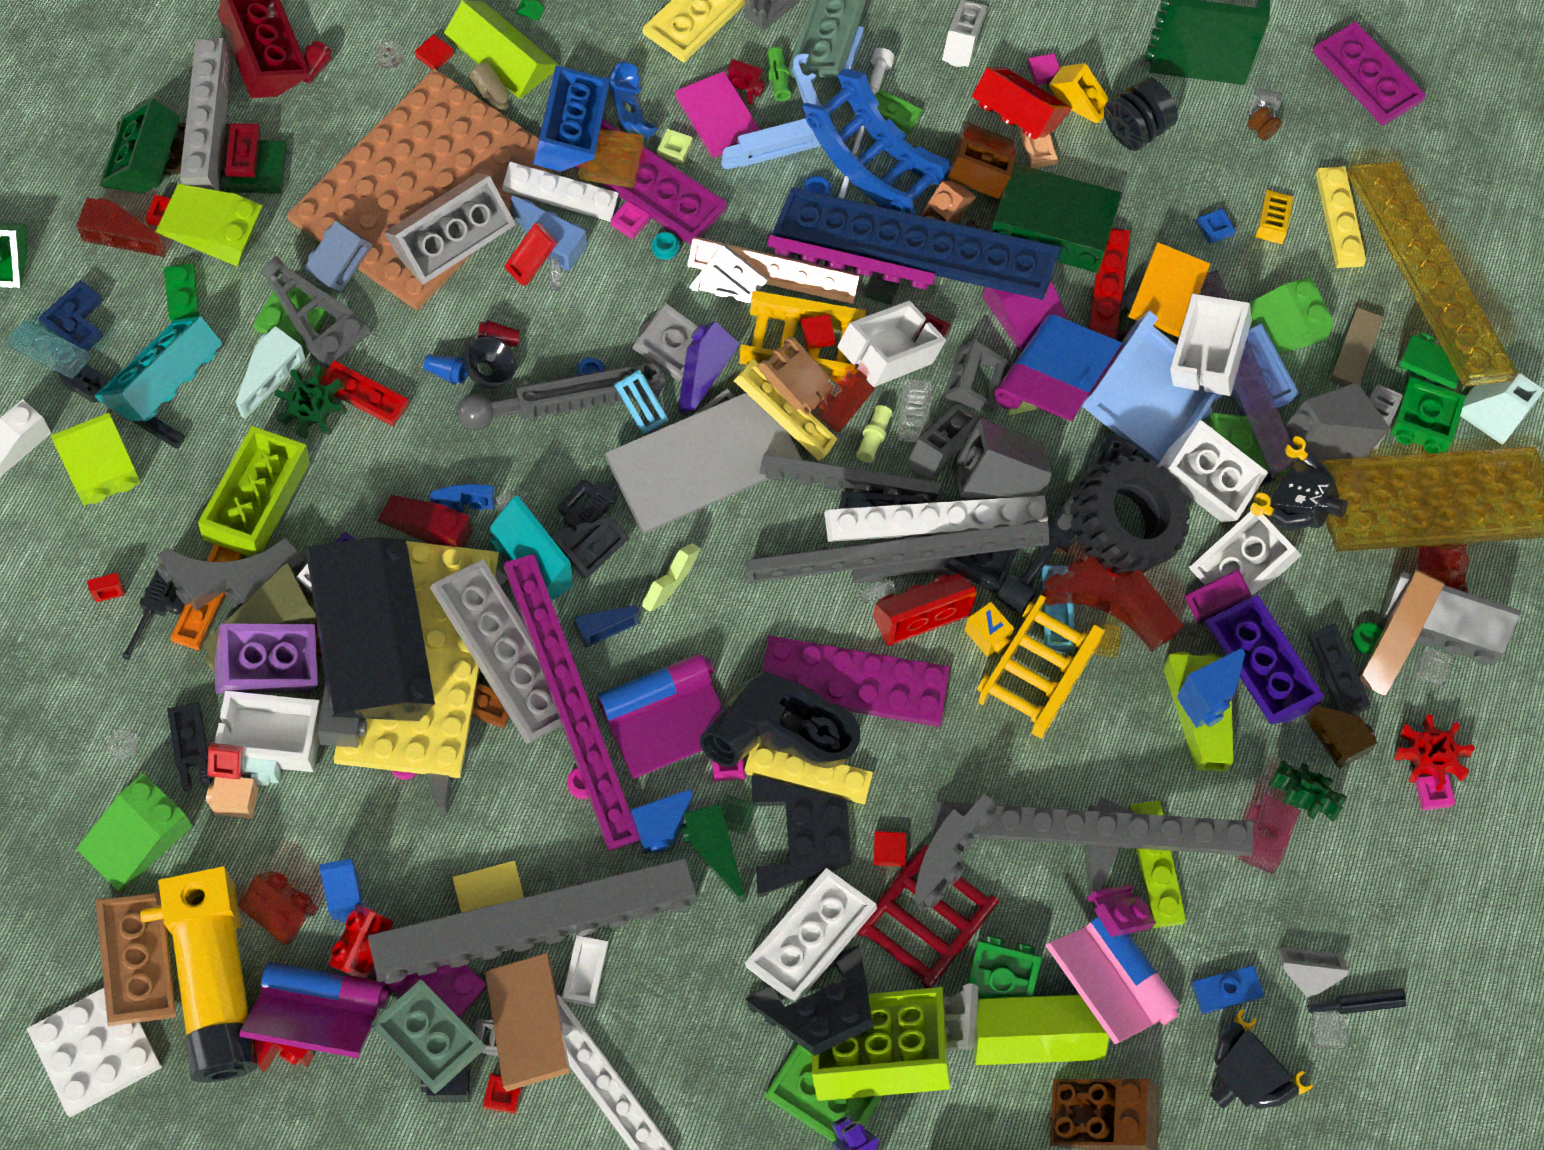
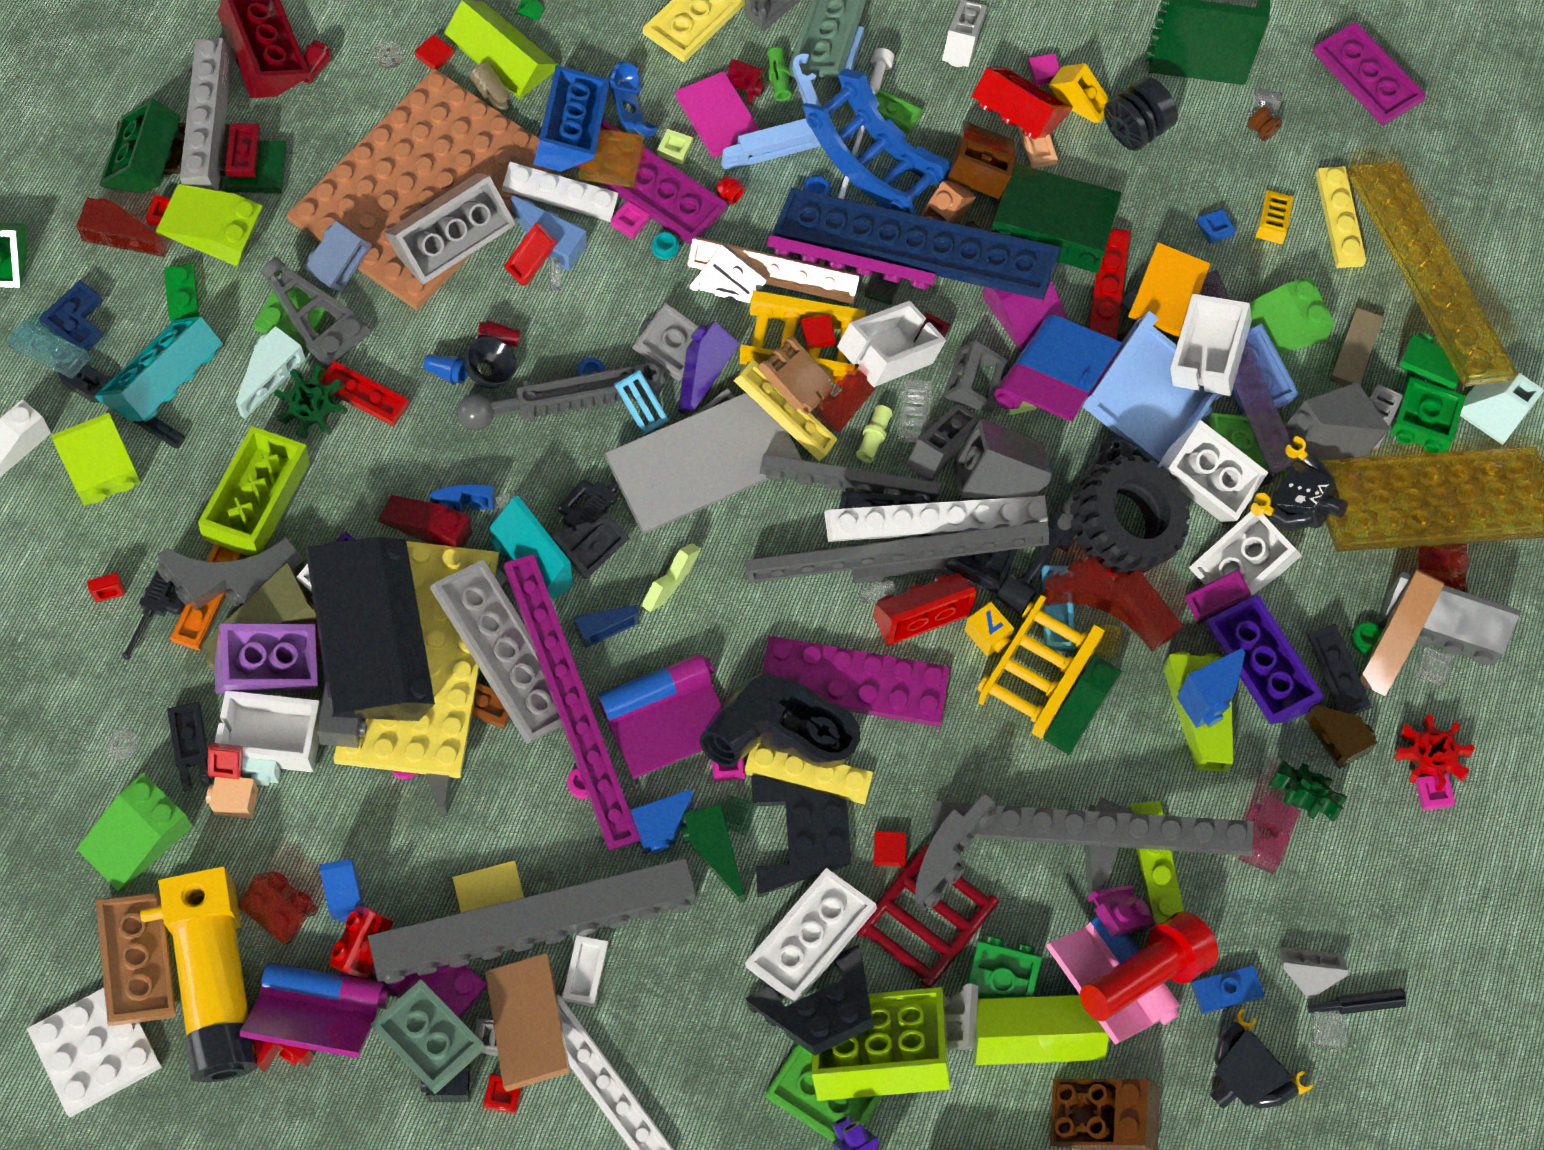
(730, 189): none -> red plate
(1082, 705): none -> dark green slope
(1175, 952): none -> red piece

